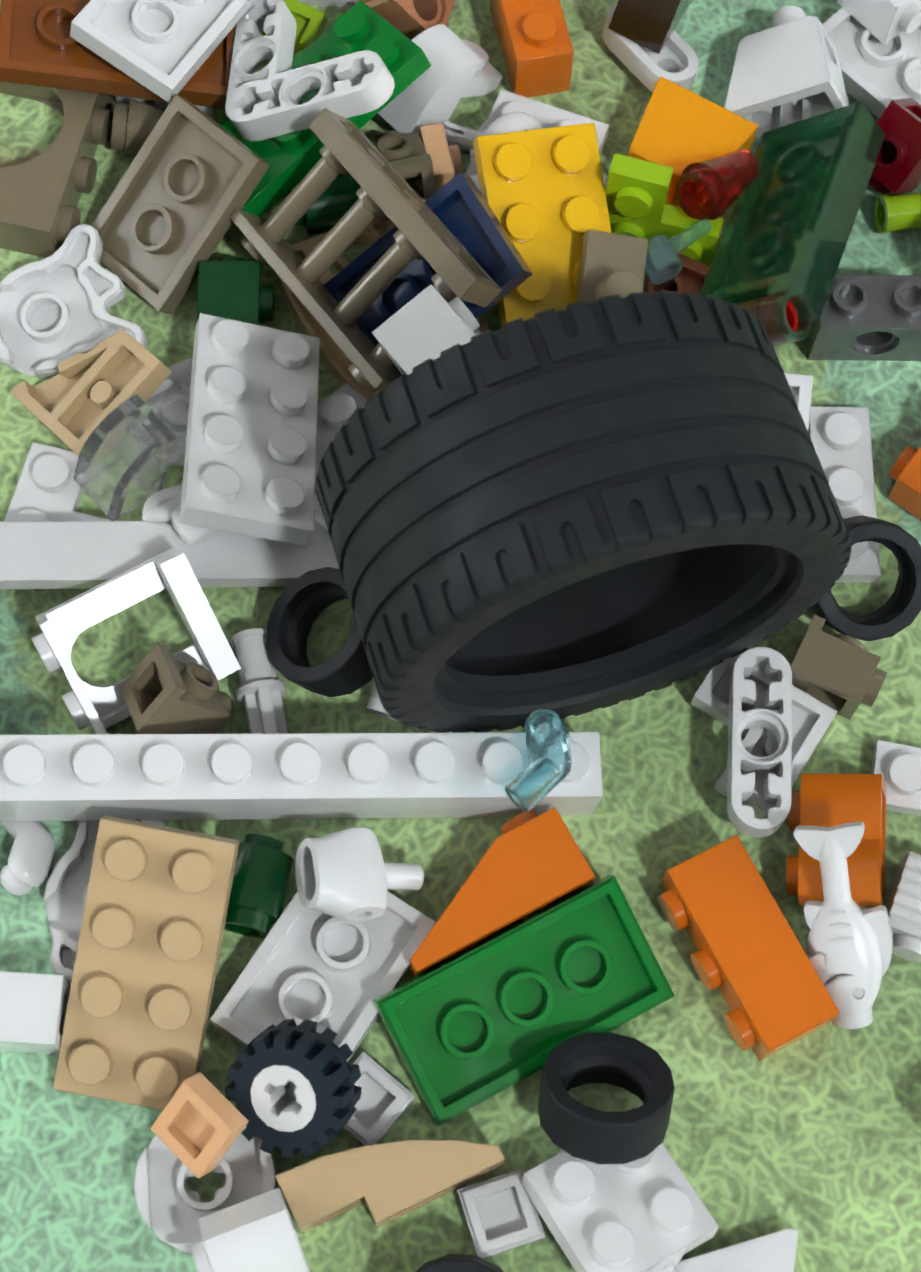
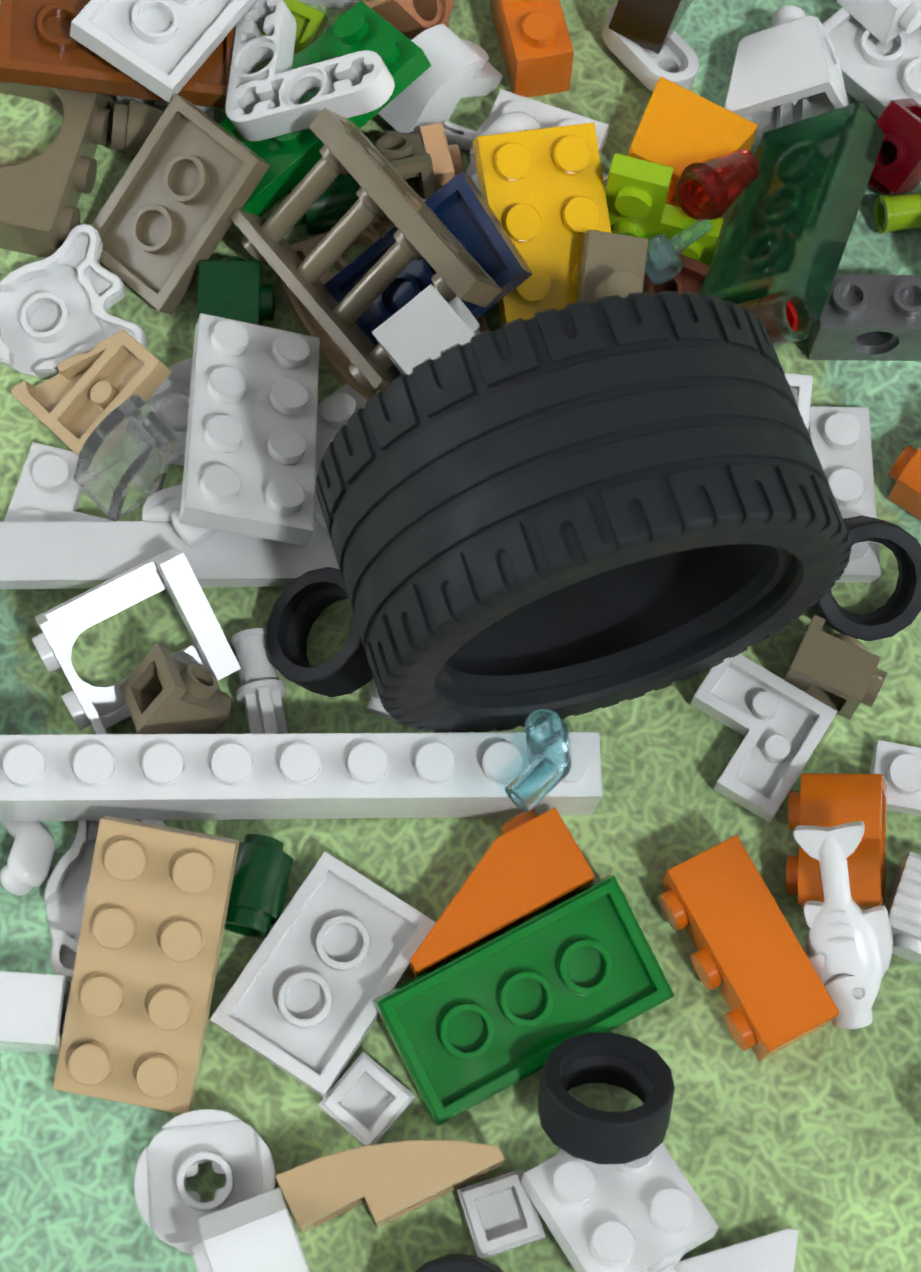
(199, 1125): light nougat plate -> none
(319, 1083): black wheel -> none
(348, 876): white piece -> none
(779, 697): white beam -> none

